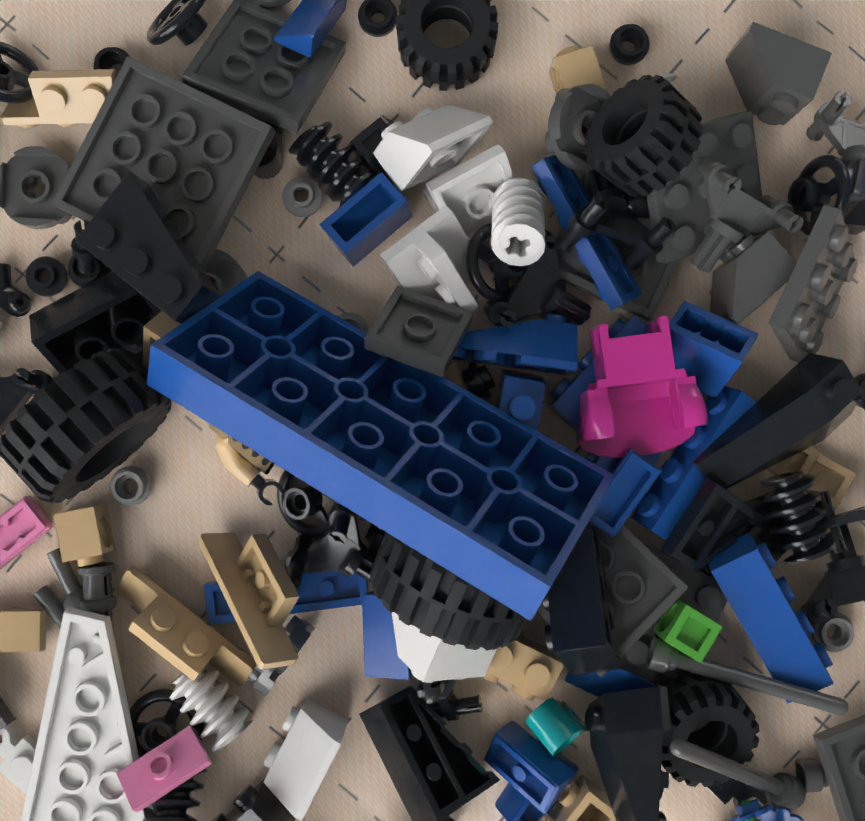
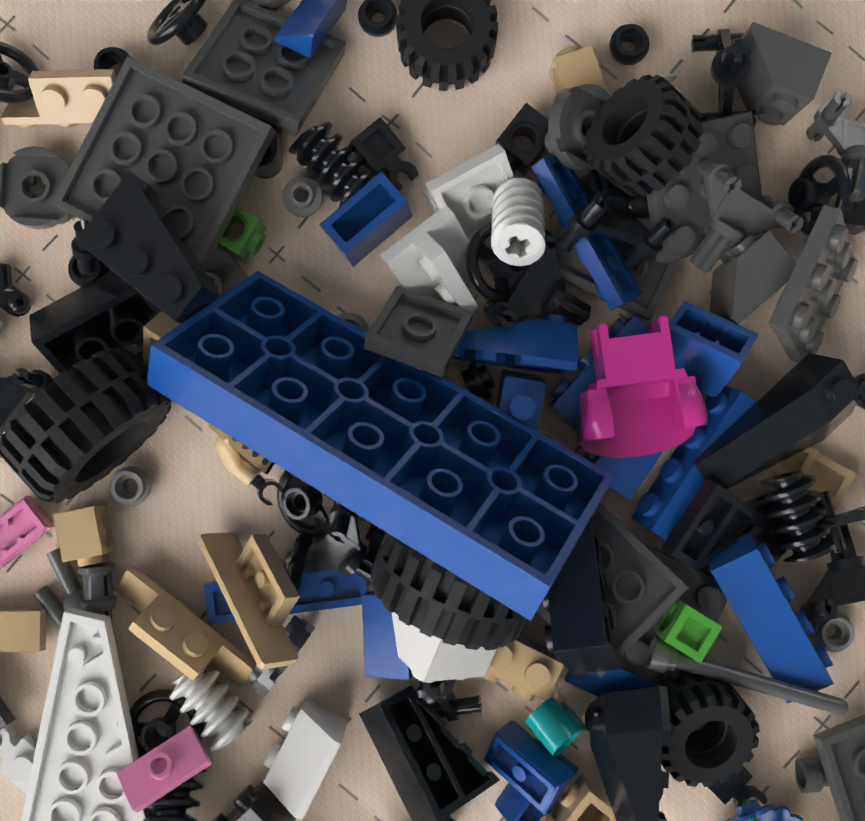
(57, 279): black plate -> none
(251, 239): none -> bright green brick
(429, 144): white slope -> none
(529, 124): none -> black brick
(631, 482): blue tile -> none
(727, 68): none -> black axle
(782, 788): dark grey piece -> none

